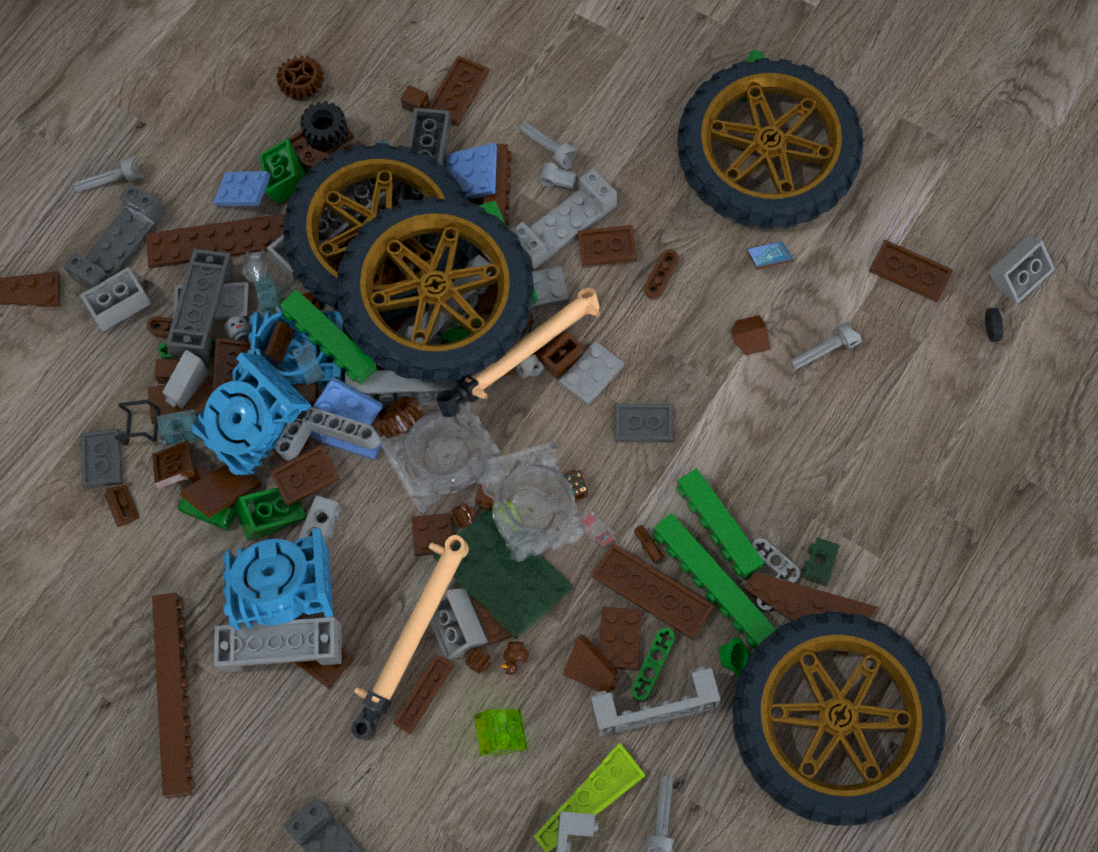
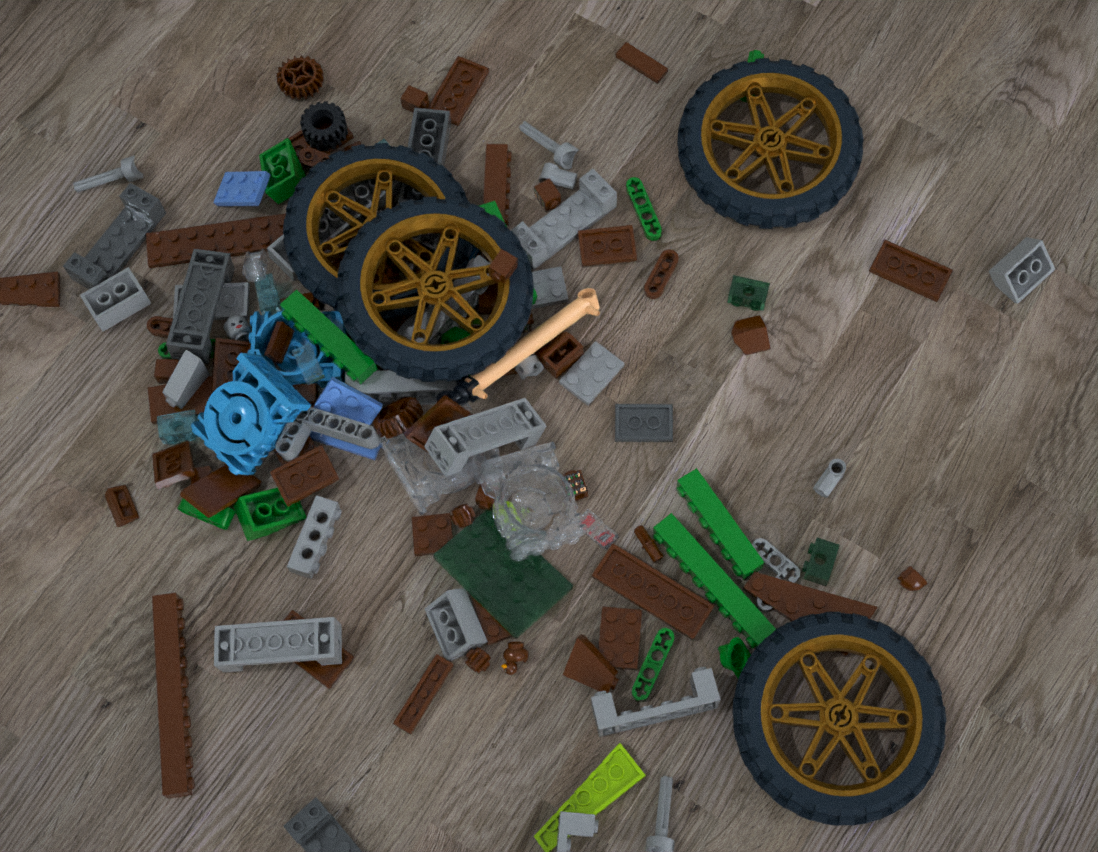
(101, 459): dark grey tile -> none
(128, 434): black piece -> none
(268, 572): dark azure brick -> none
(380, 696): light nougat piece -> none
(441, 413): none -> reddish brown plate
(458, 440): none -> light grey plate
(474, 170): medium blue plate -> none
(500, 732): clear neon green slope -> none
(503, 266): none -> reddish brown brick
(547, 195): none -> reddish brown brick
(641, 62): none -> reddish brown tile
(642, 209): none -> green beam
(744, 285): none -> clear green brick
(769, 255): piece -> none
(829, 478): none -> light grey piece
(845, 337): light grey piece -> none
(911, 579): none -> reddish brown piece
(994, 324): black tyre -> none

